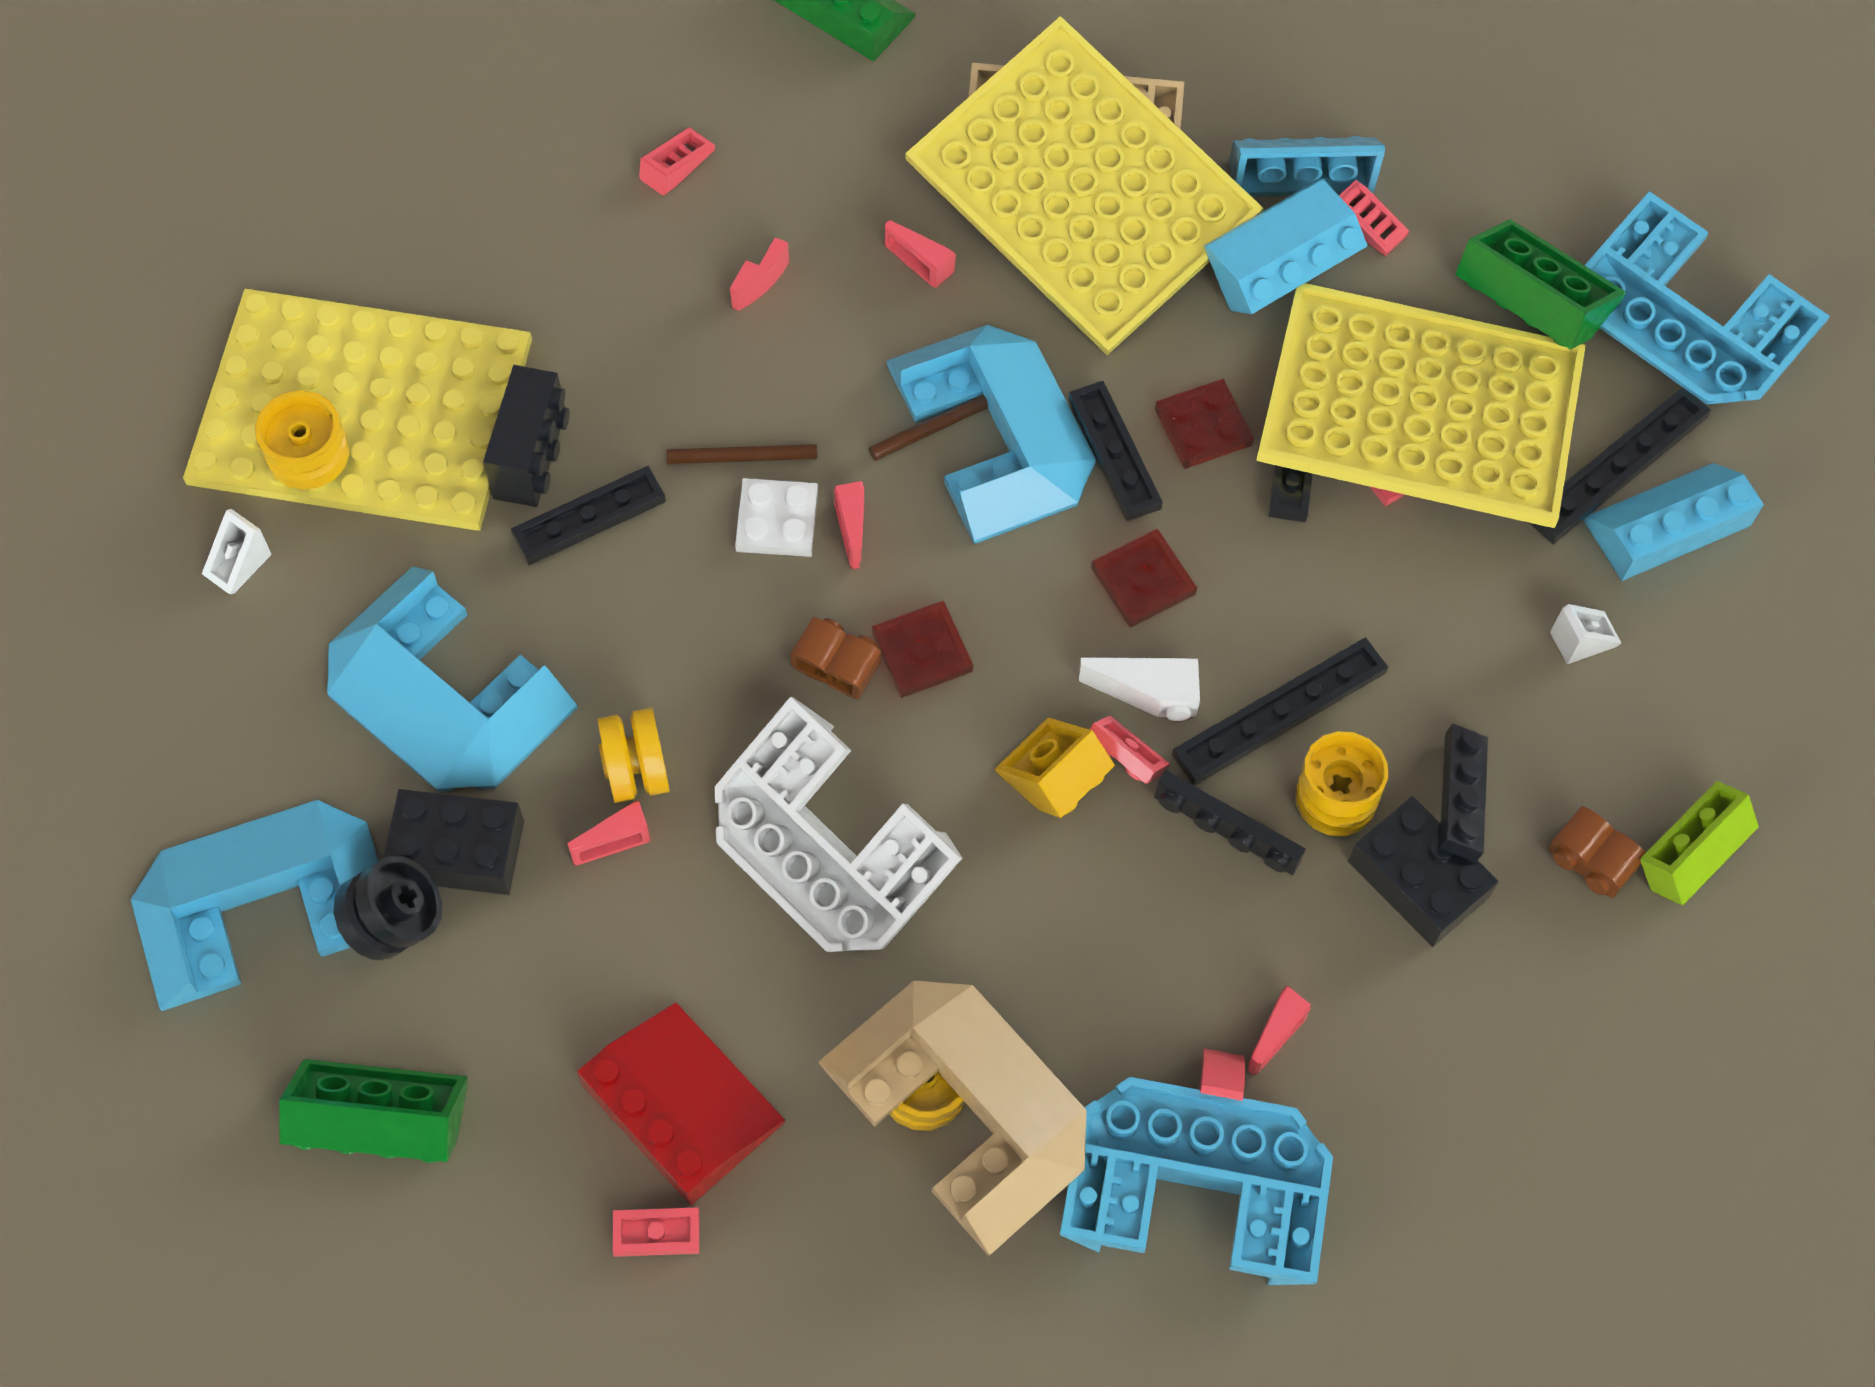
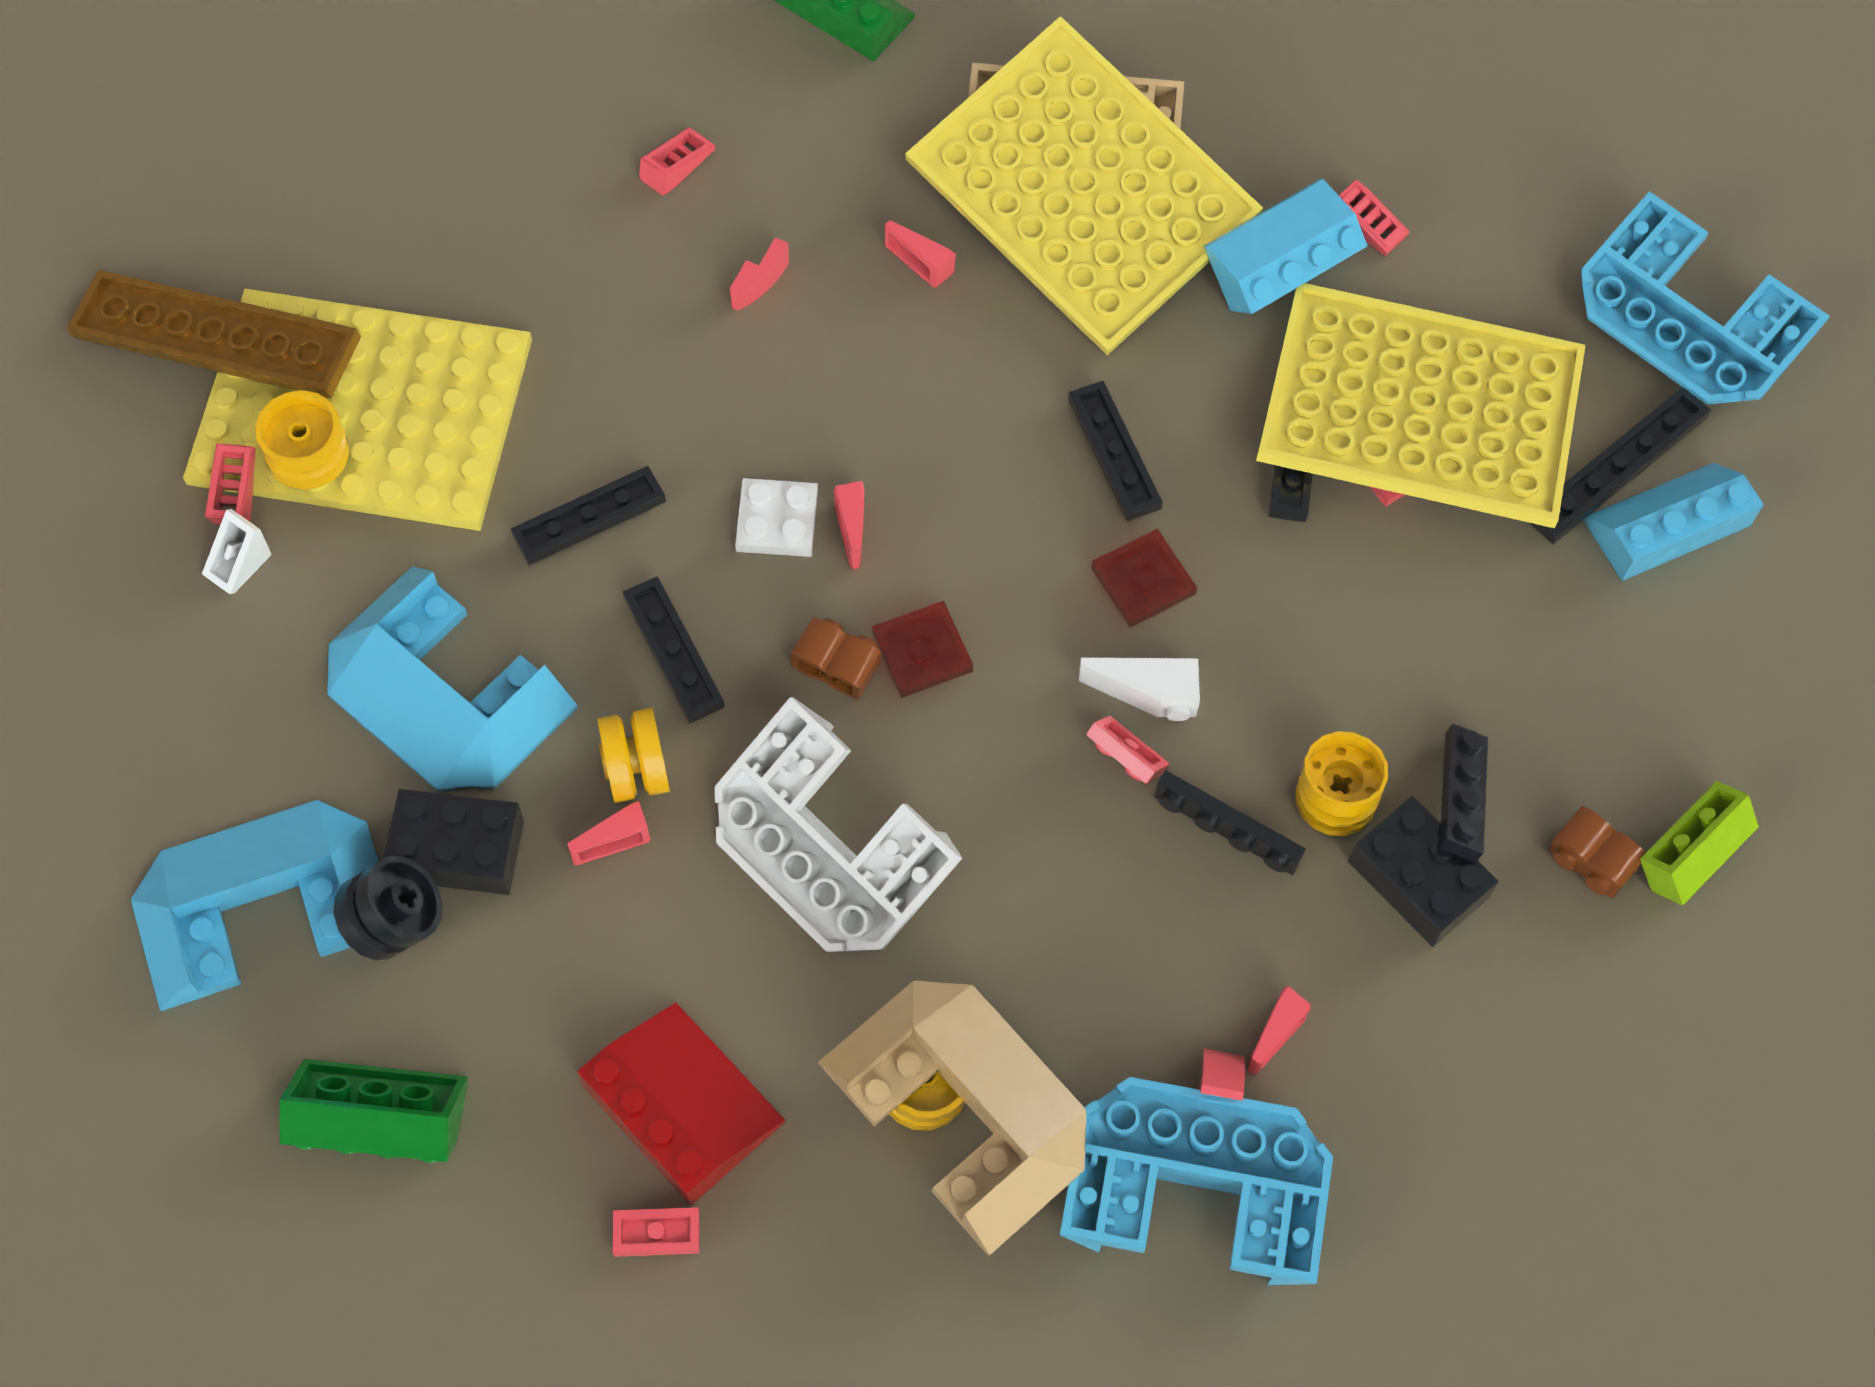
(214, 333): none -> pearl gold plate
(217, 484): none -> coral slope
(526, 436): black brick -> none
(673, 649): none -> black plate
(741, 454): reddish brown bar -> none
(928, 427): reddish brown bar -> none
(1045, 444): medium azure slope -> none
(1056, 766): yellow slope -> none
(1204, 423): clear red plate -> none
(1279, 711): black plate -> none
(1290, 165): medium azure slope -> none
(1538, 283): green slope -> none
(1583, 633): white slope -> none

